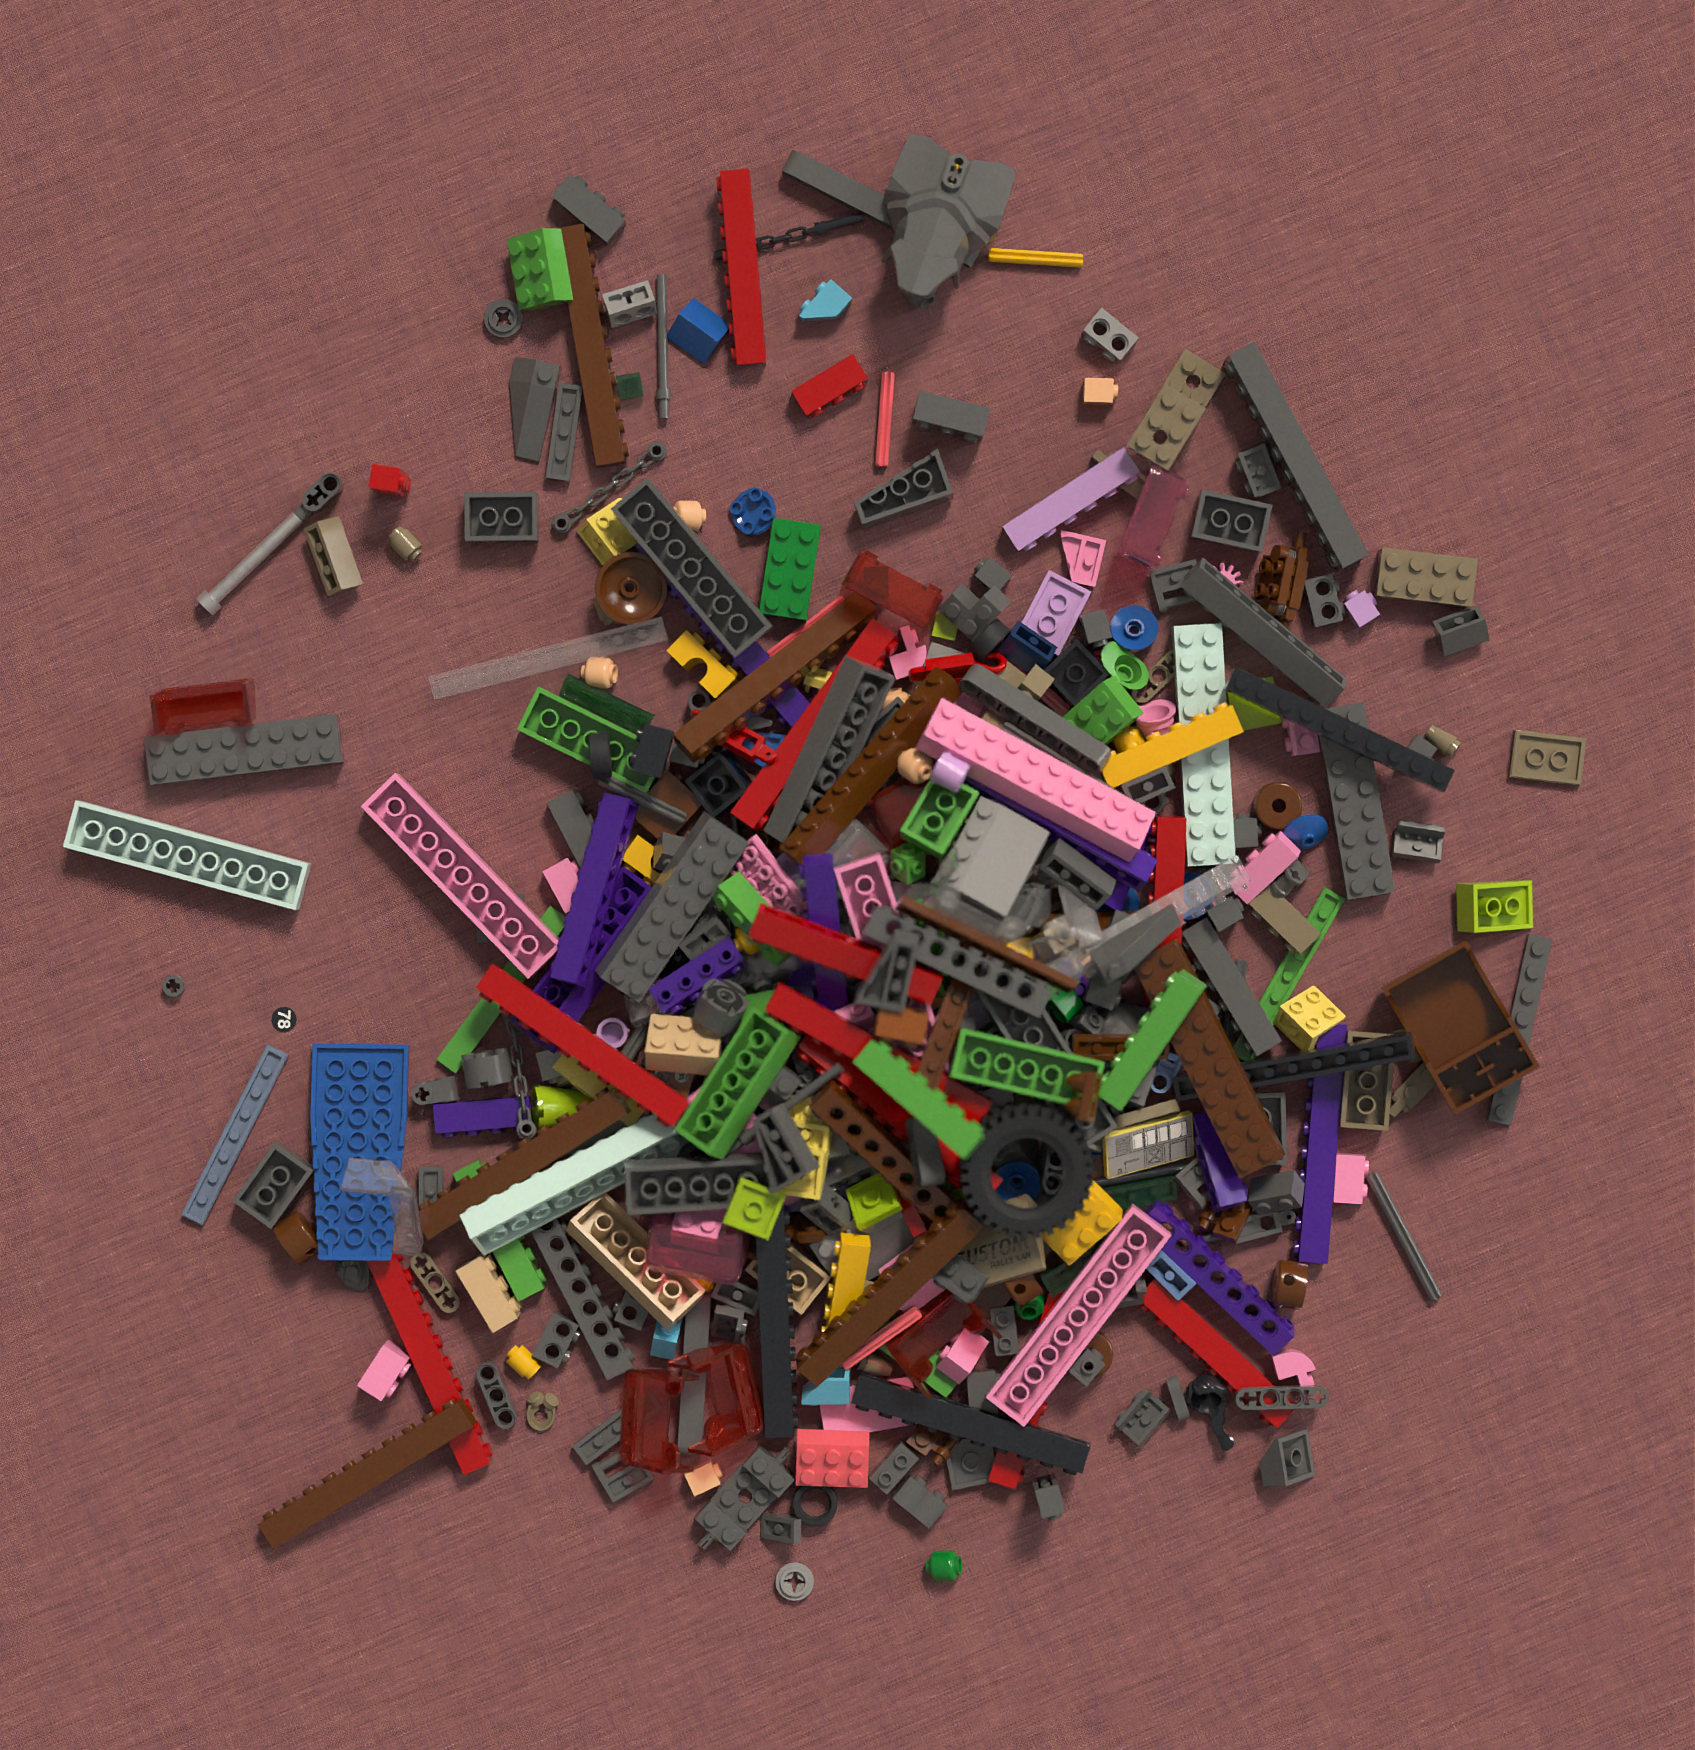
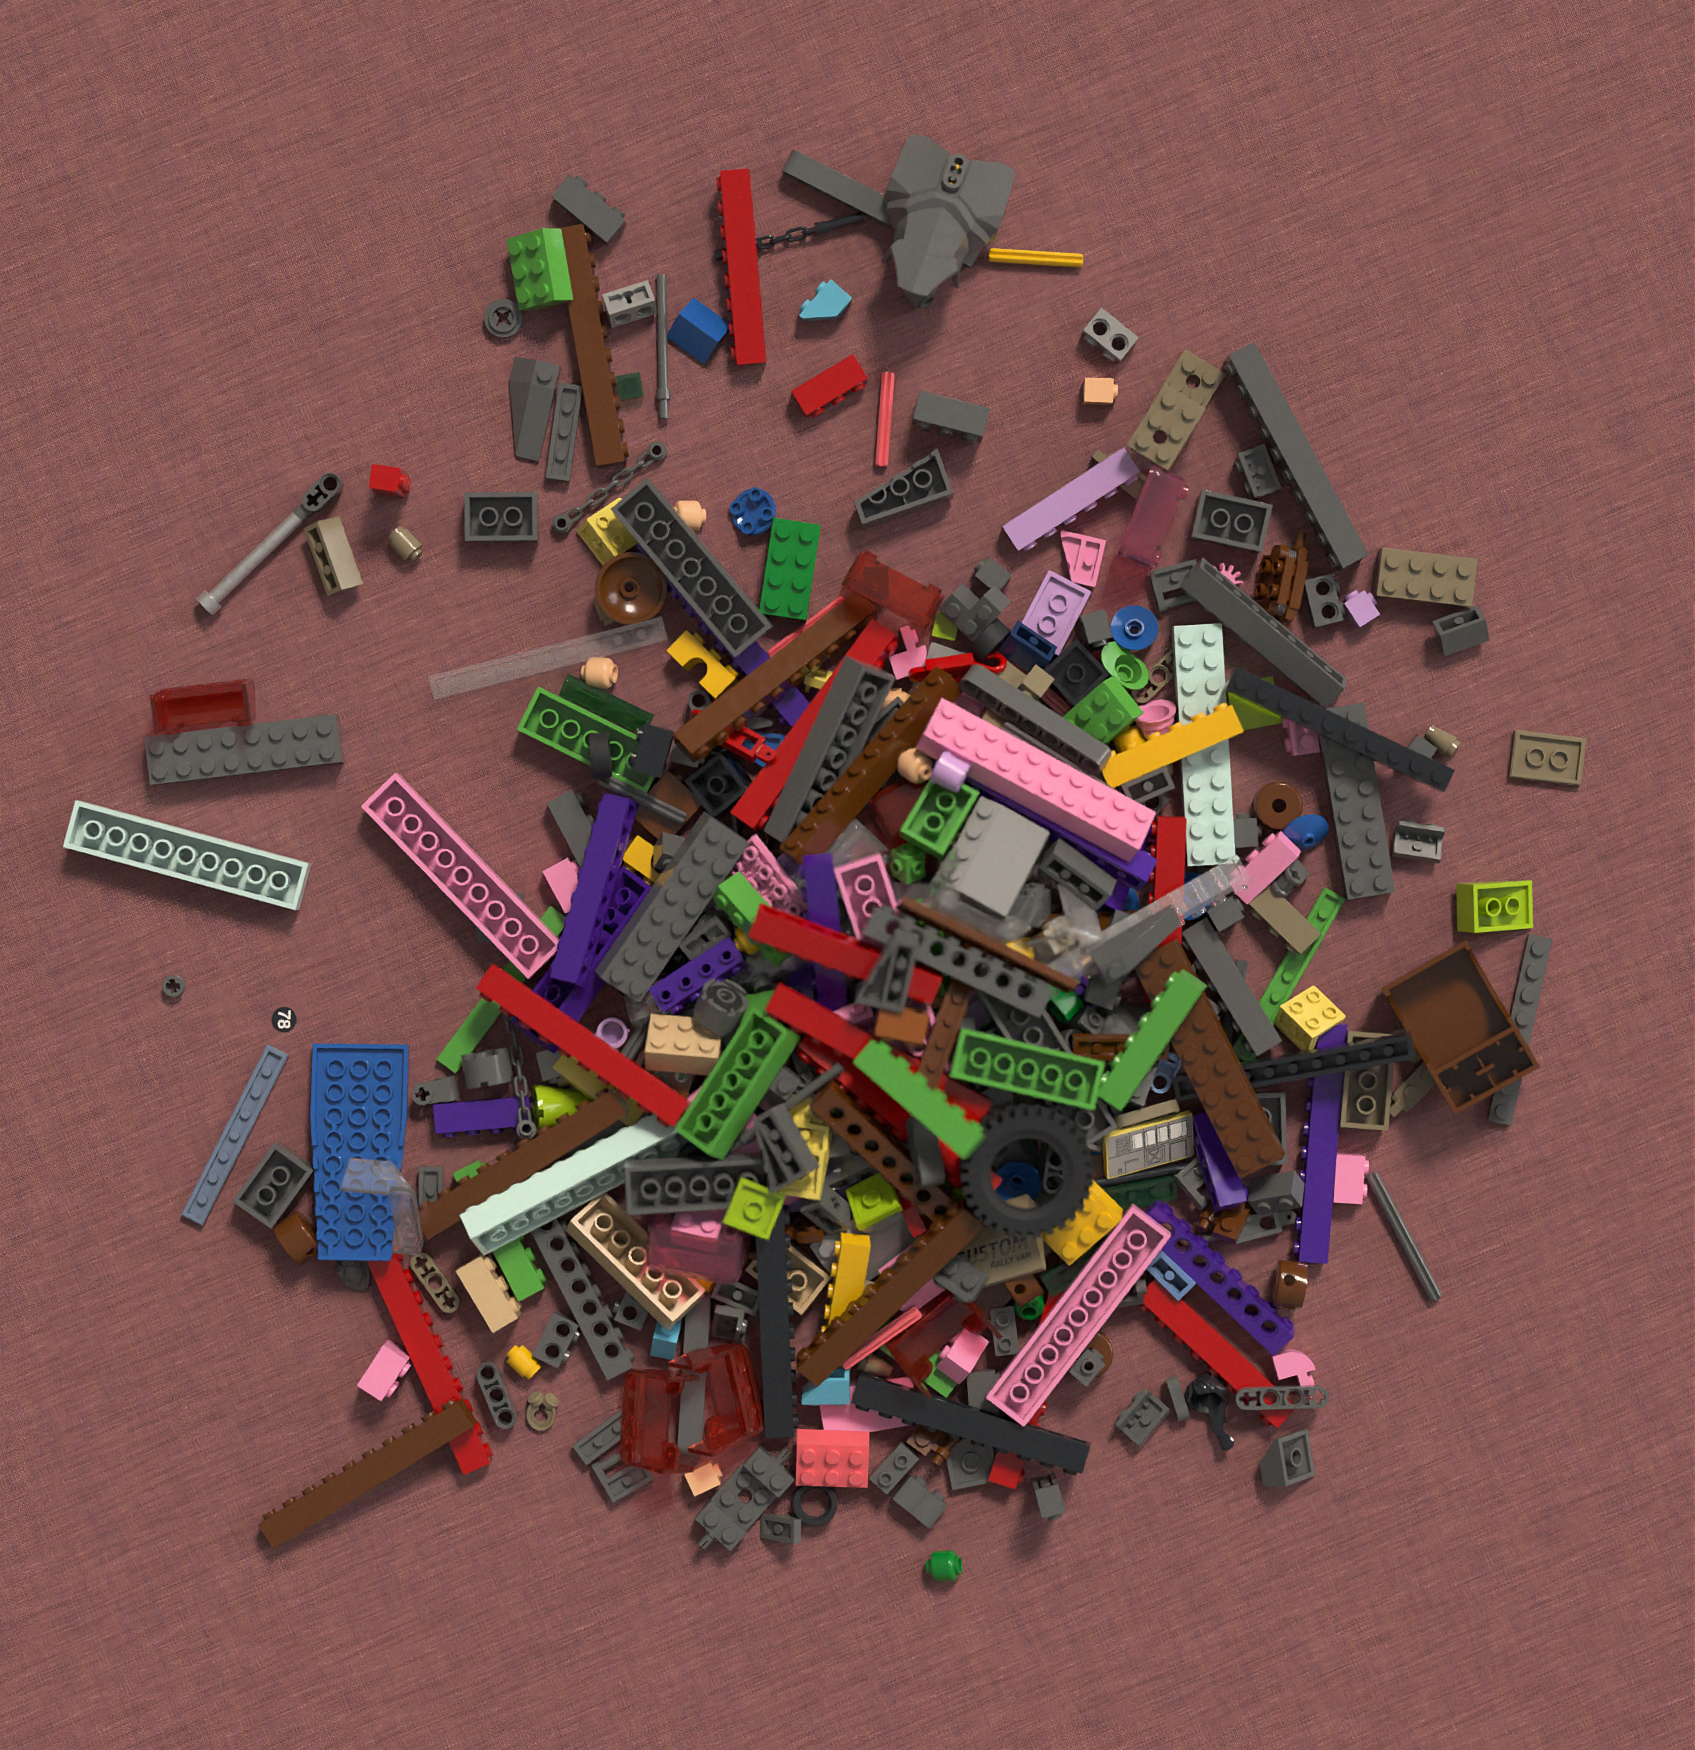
(785, 1588): light grey gear -> none
(1088, 1085): reddish brown tile -> none

